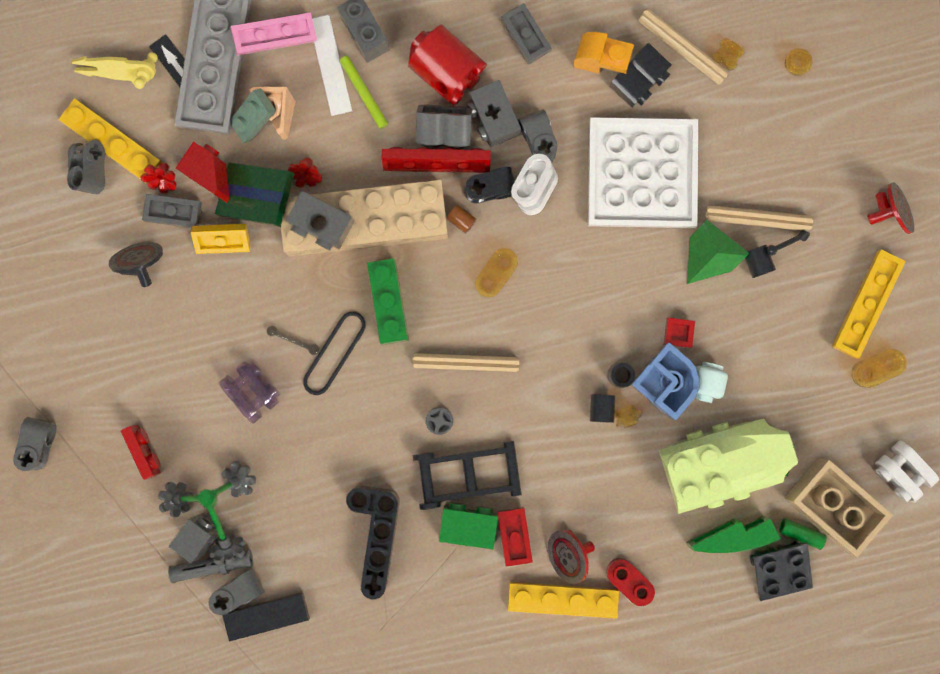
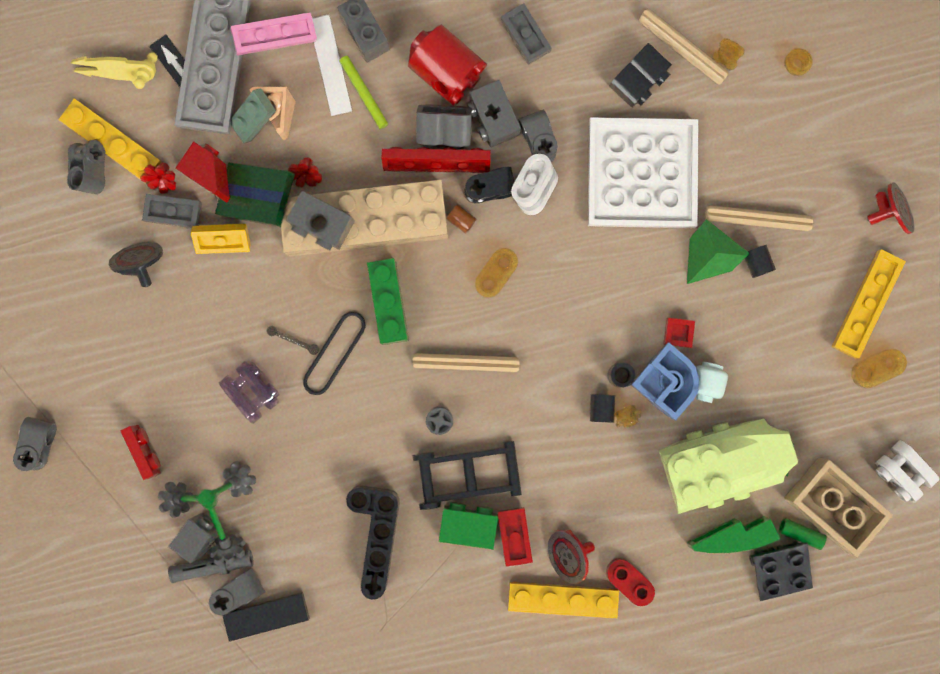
(599, 52): light orange brick -> none
(803, 236): black hinge -> none

